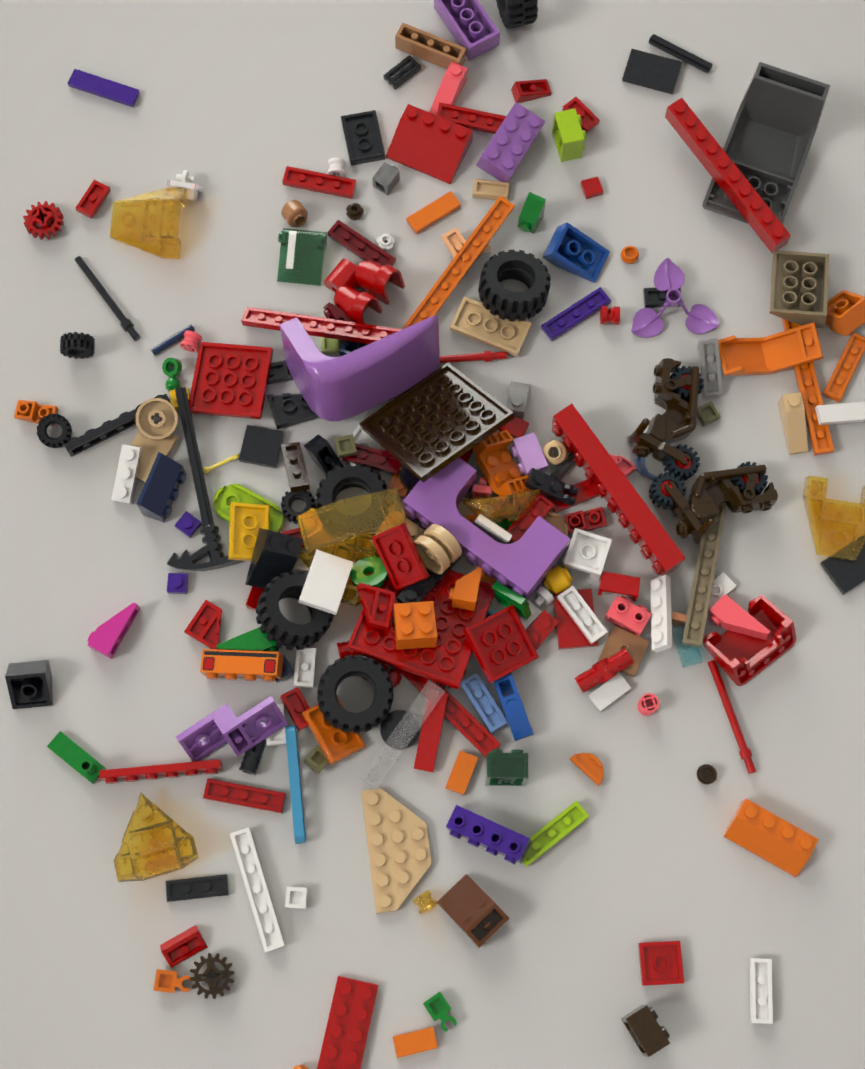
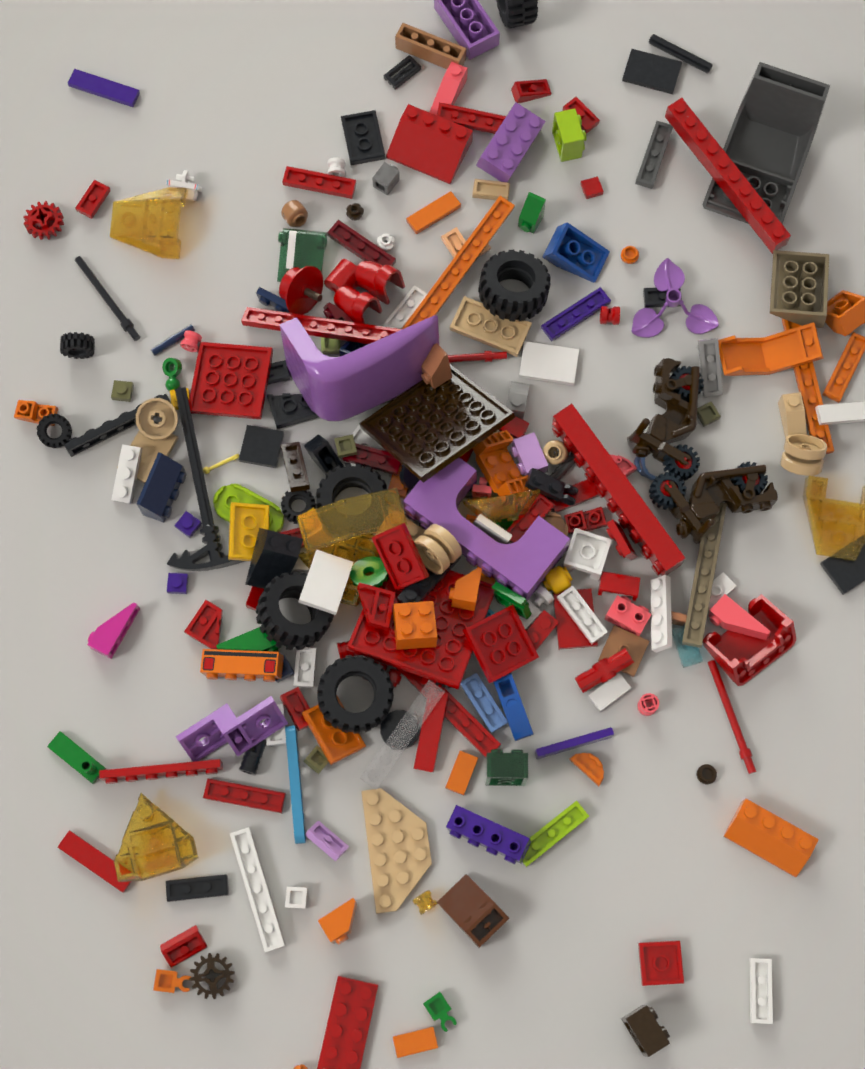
(29, 684): black slope -> none
(92, 859): none -> red tile
(122, 391): none -> olive plate
(268, 298): none -> dark blue plate
(301, 289): none -> red piece
(326, 840): none -> lavender plate
(339, 922): none -> orange slope
(405, 308): none -> white tile
(436, 367): none -> nougat slope
(549, 363): none -> white tile
(574, 743): none -> dark purple tile
(624, 547): none -> red plate
(654, 154): none -> dark grey plate
(803, 454): none -> tan wheel

